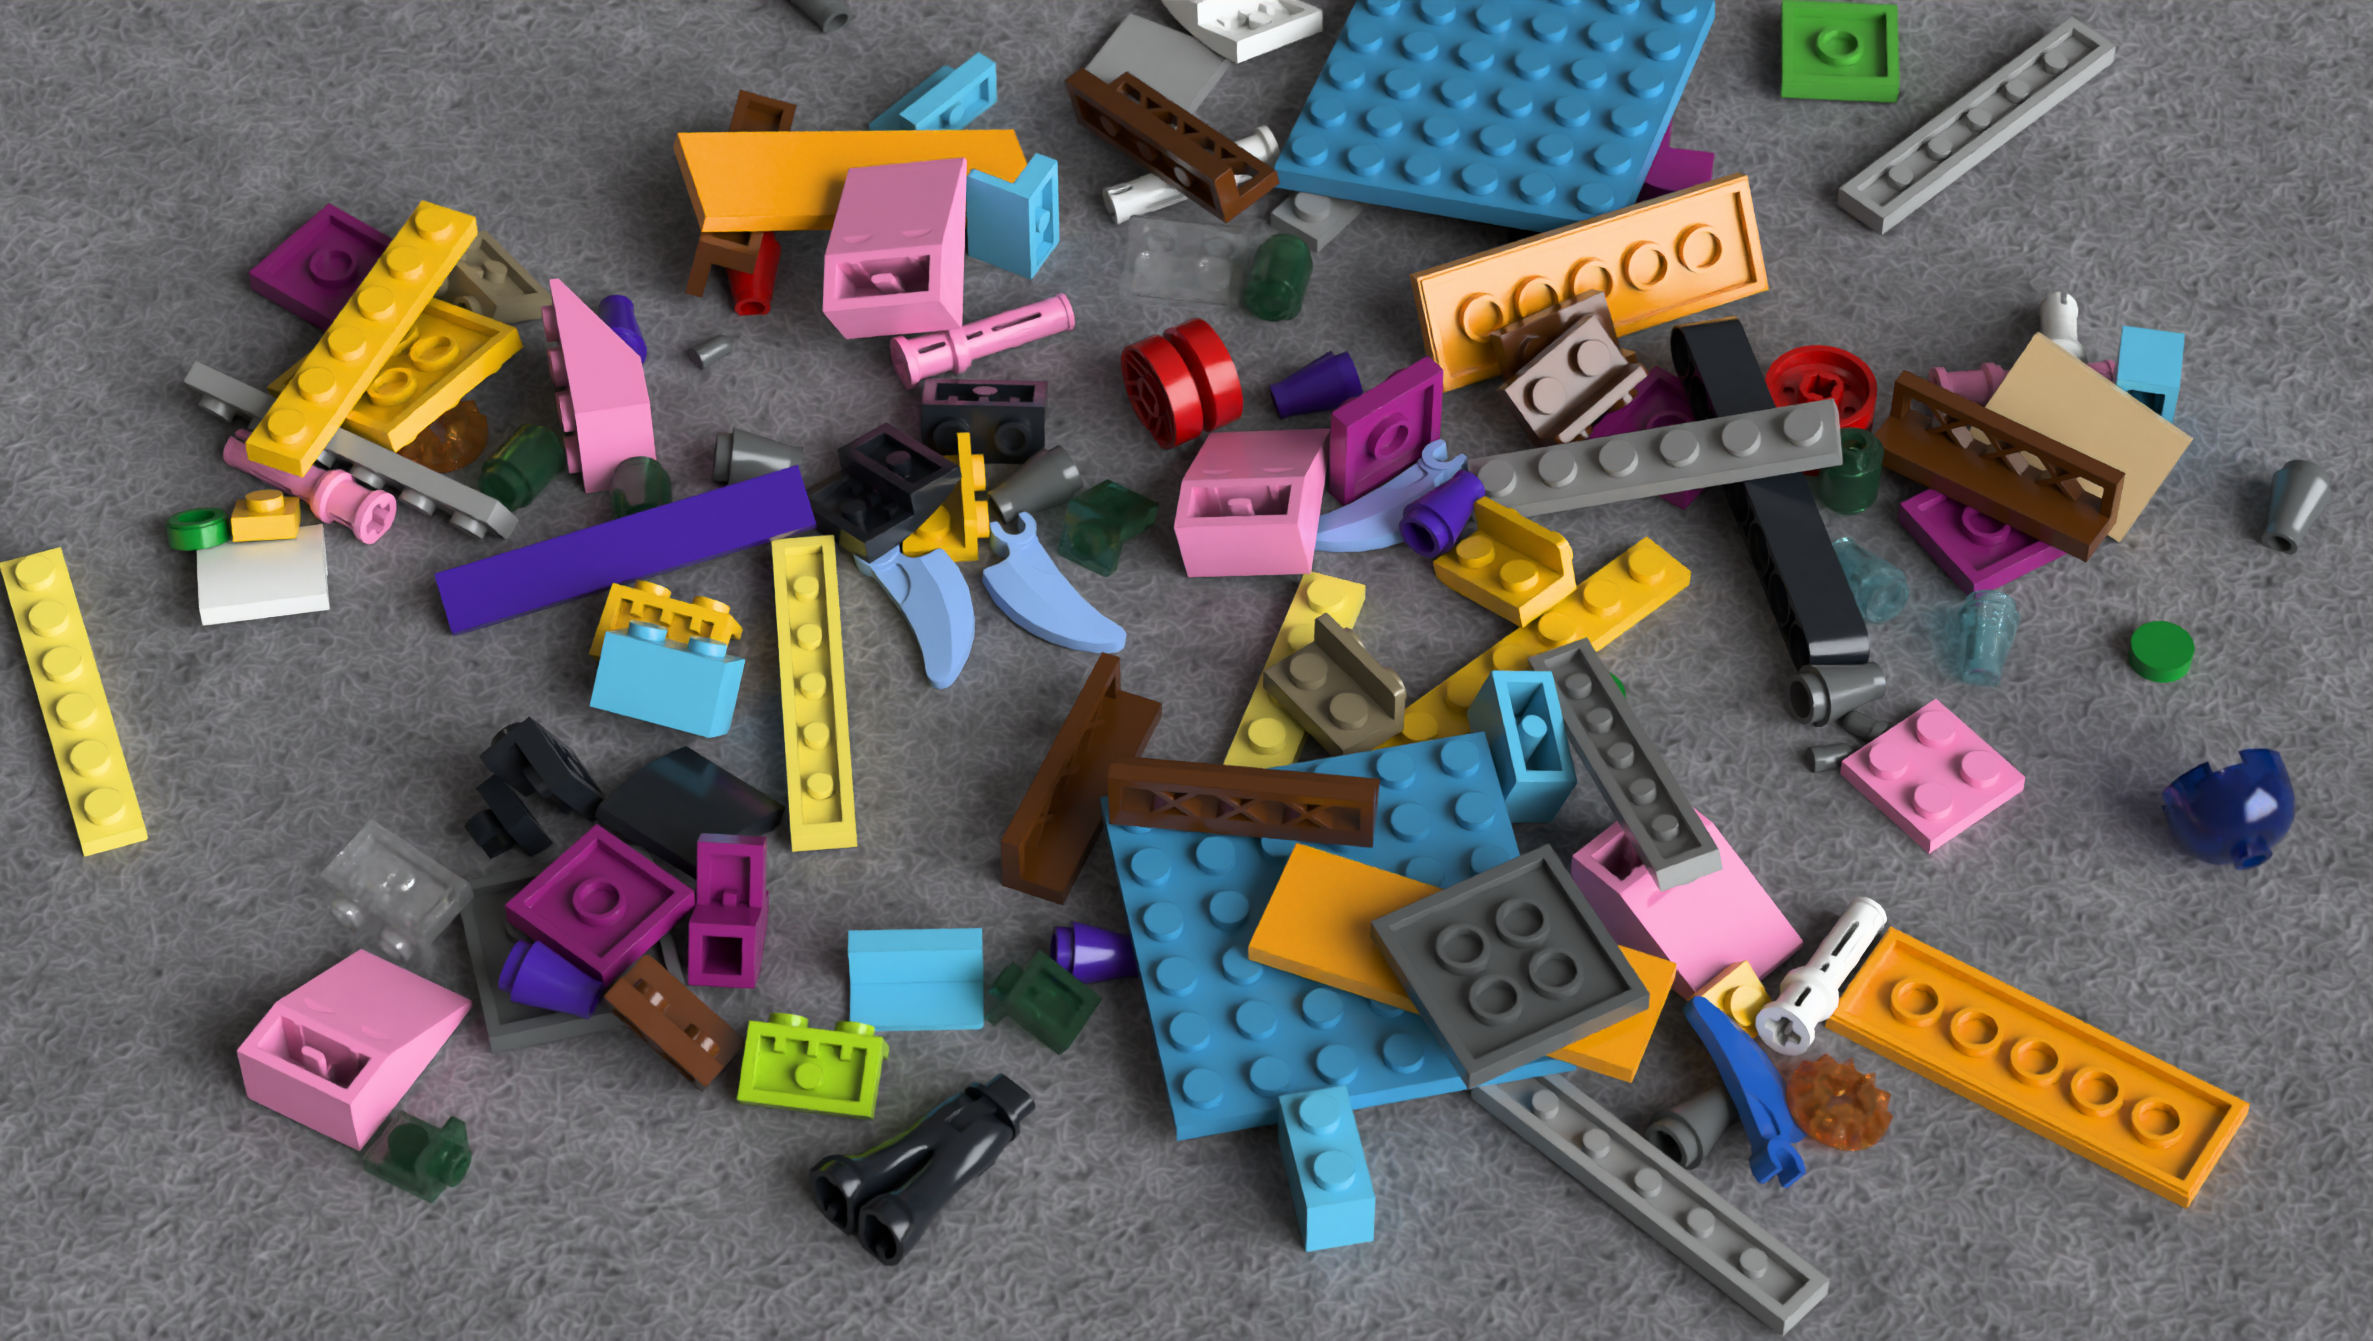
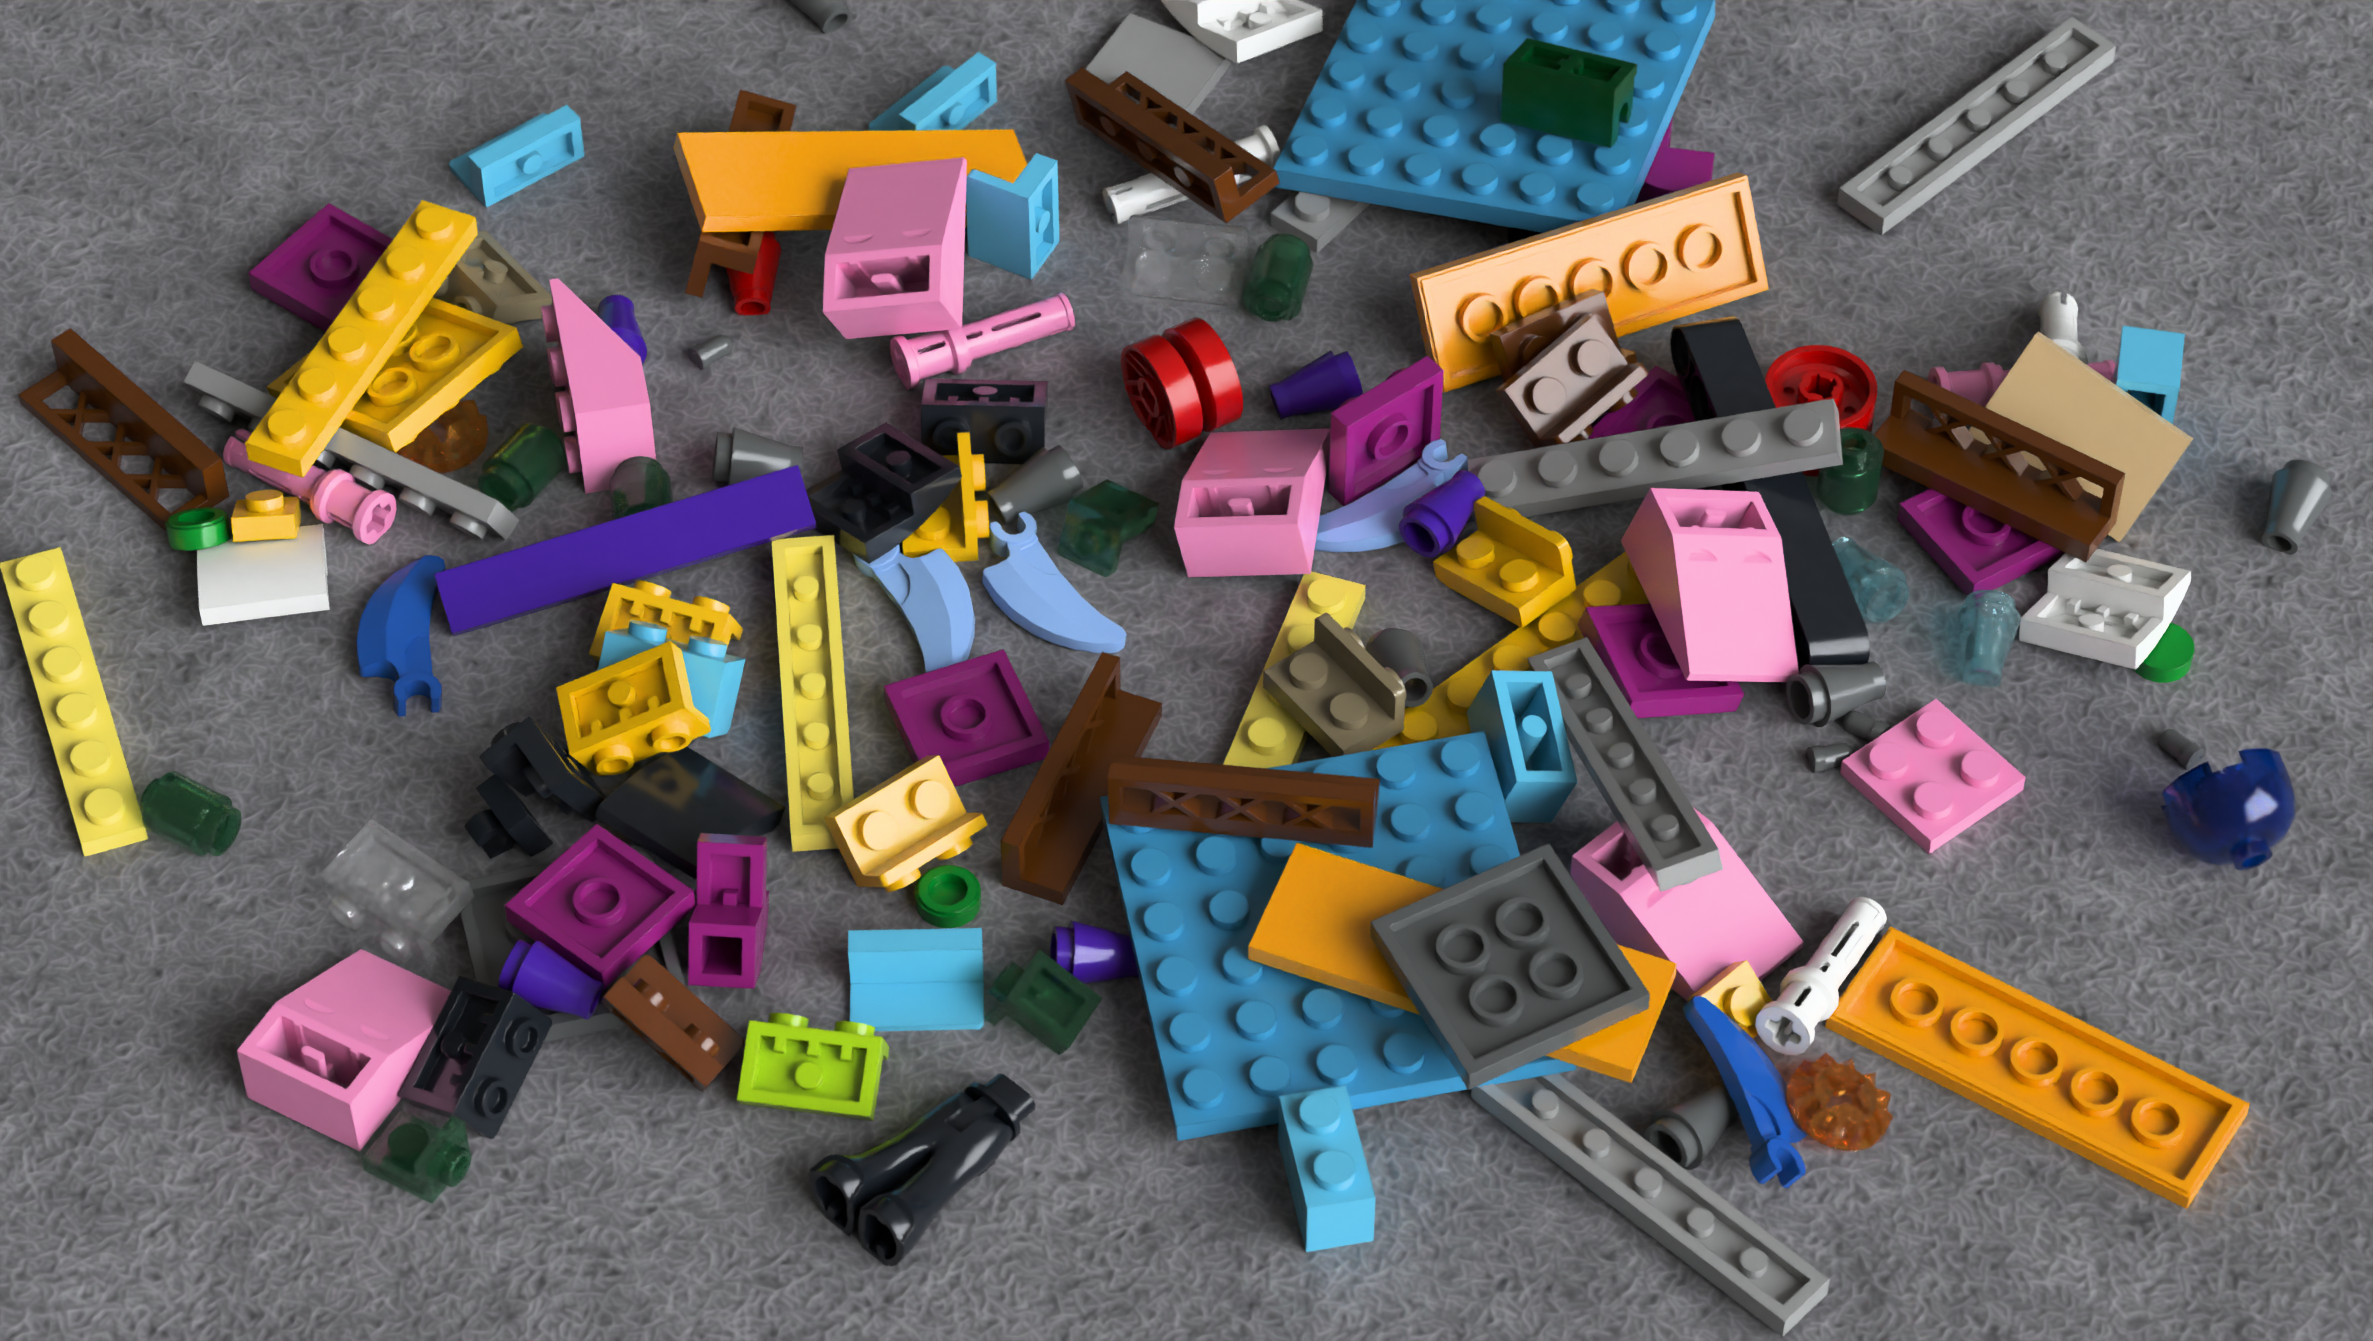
(134, 415): none -> reddish brown fence
(190, 814): none -> clear green brick
(397, 632): none -> blue piece
(477, 1056): none -> black bracket
(521, 156): none -> medium azure panel
(630, 711): none -> yellow bracket
(903, 826): none -> yellow bracket
(948, 896): none -> green tile
(969, 717): none -> magenta plate
(1405, 655): none -> dark grey cone
(1567, 92): none -> dark green hinge
(1645, 665): none -> magenta plate
(1715, 583): none -> bright pink slope
(1839, 51): bright green plate -> none
(2105, 607): none -> white slope
(2181, 748): none -> dark grey piece

